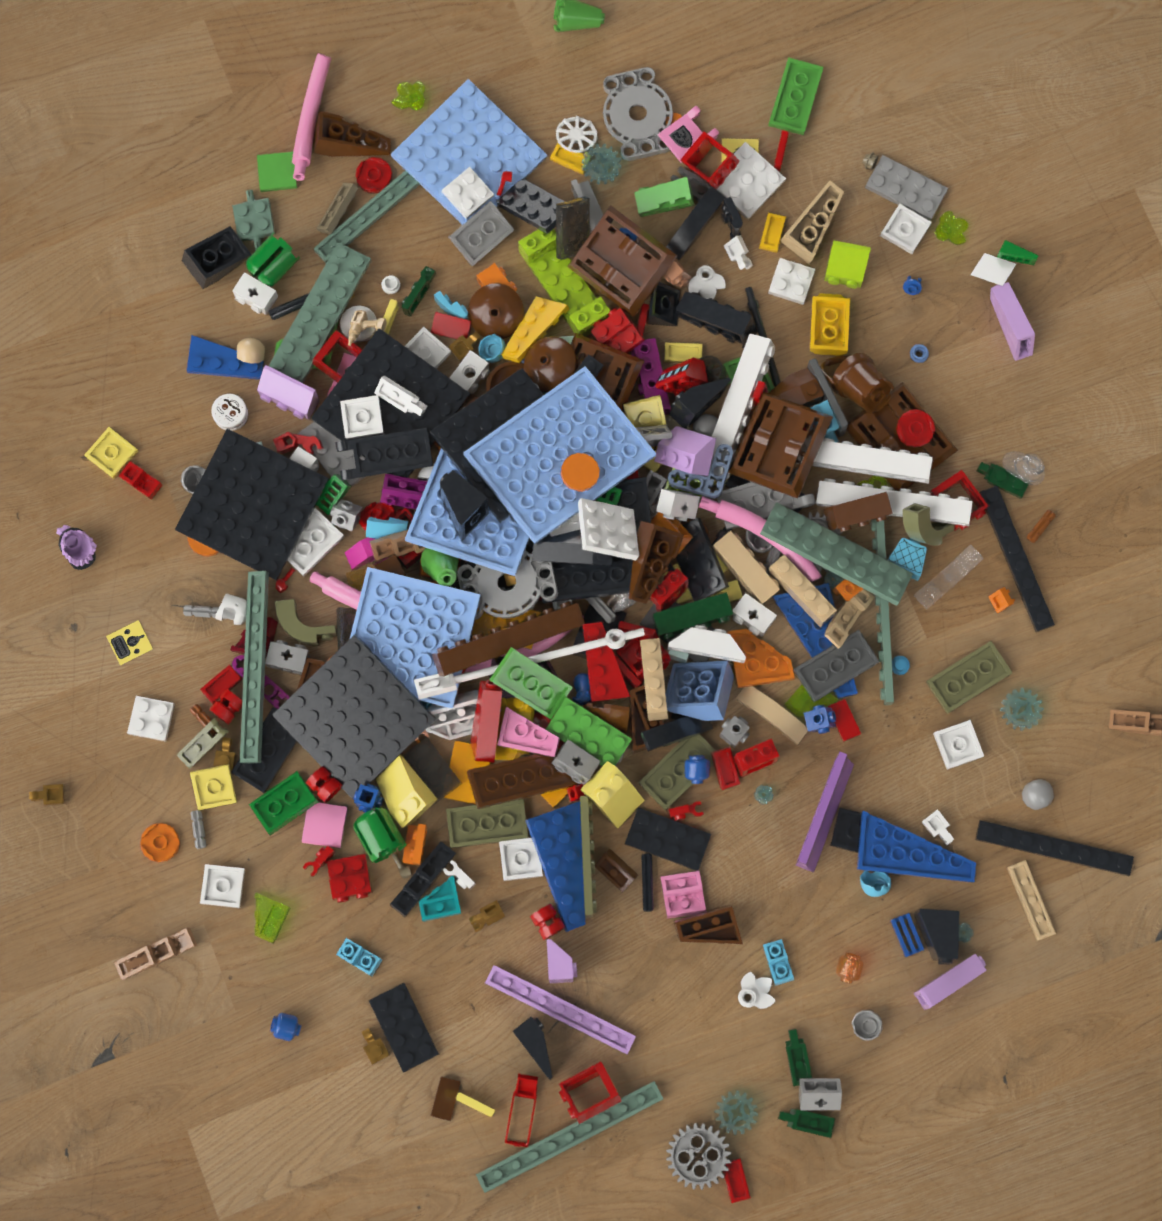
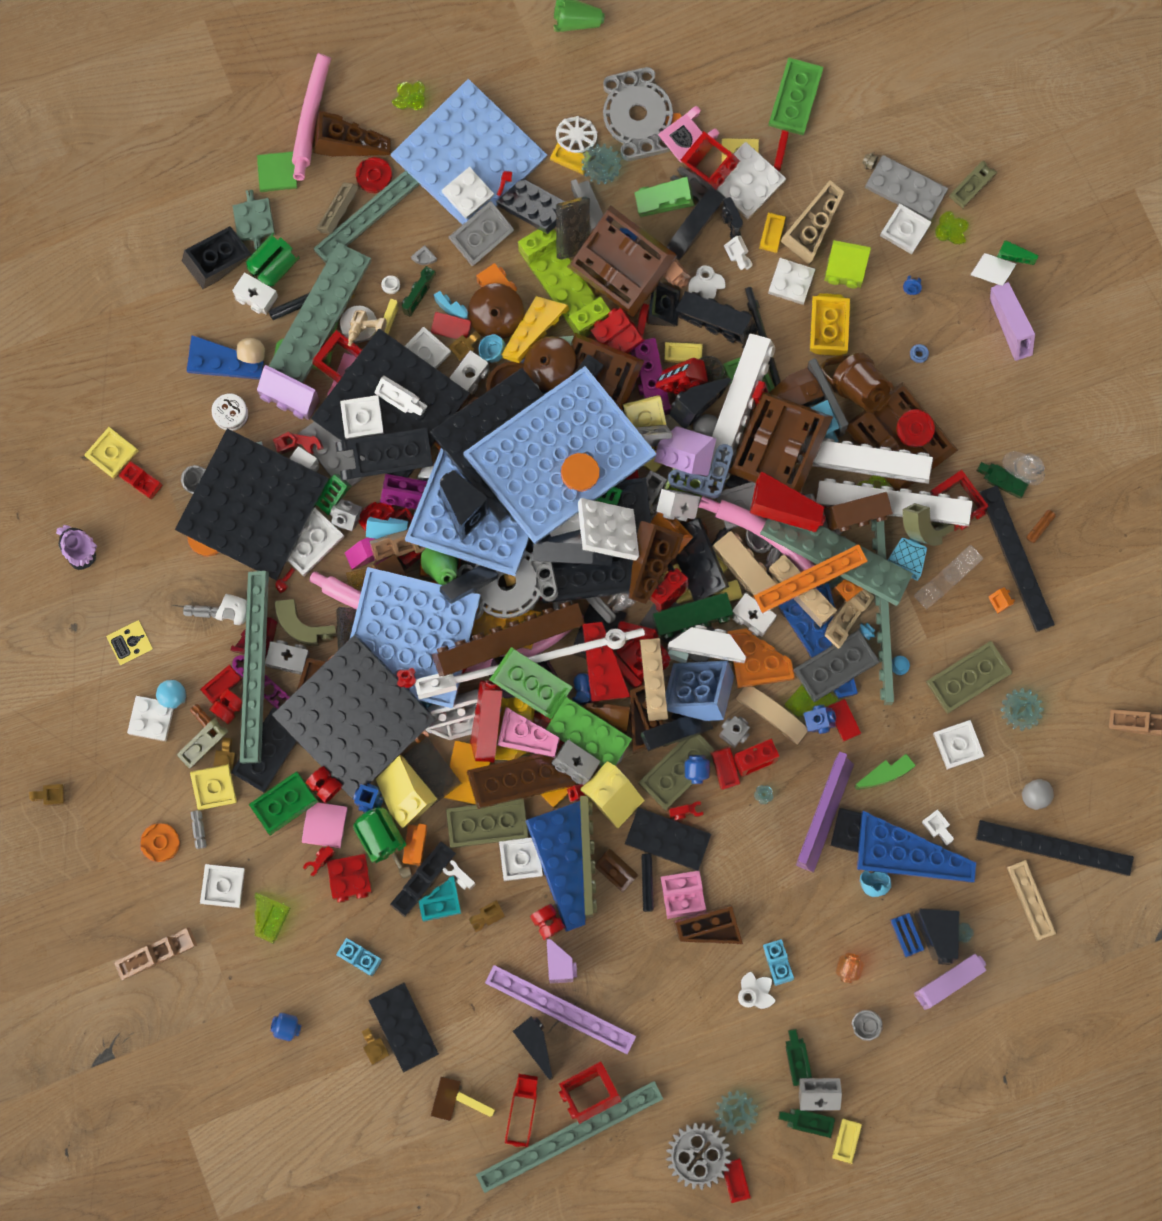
(171, 694): none -> medium azure hair
(406, 682): none -> red plate
(424, 256): none -> light grey tile
(468, 583): none -> black tile
(785, 505): none -> red slope
(810, 578): none -> orange plate
(847, 1141): none -> light yellow tile
(867, 630): none -> dark azure plate
(886, 773): none -> bright green slope
(972, 184): none -> olive plate

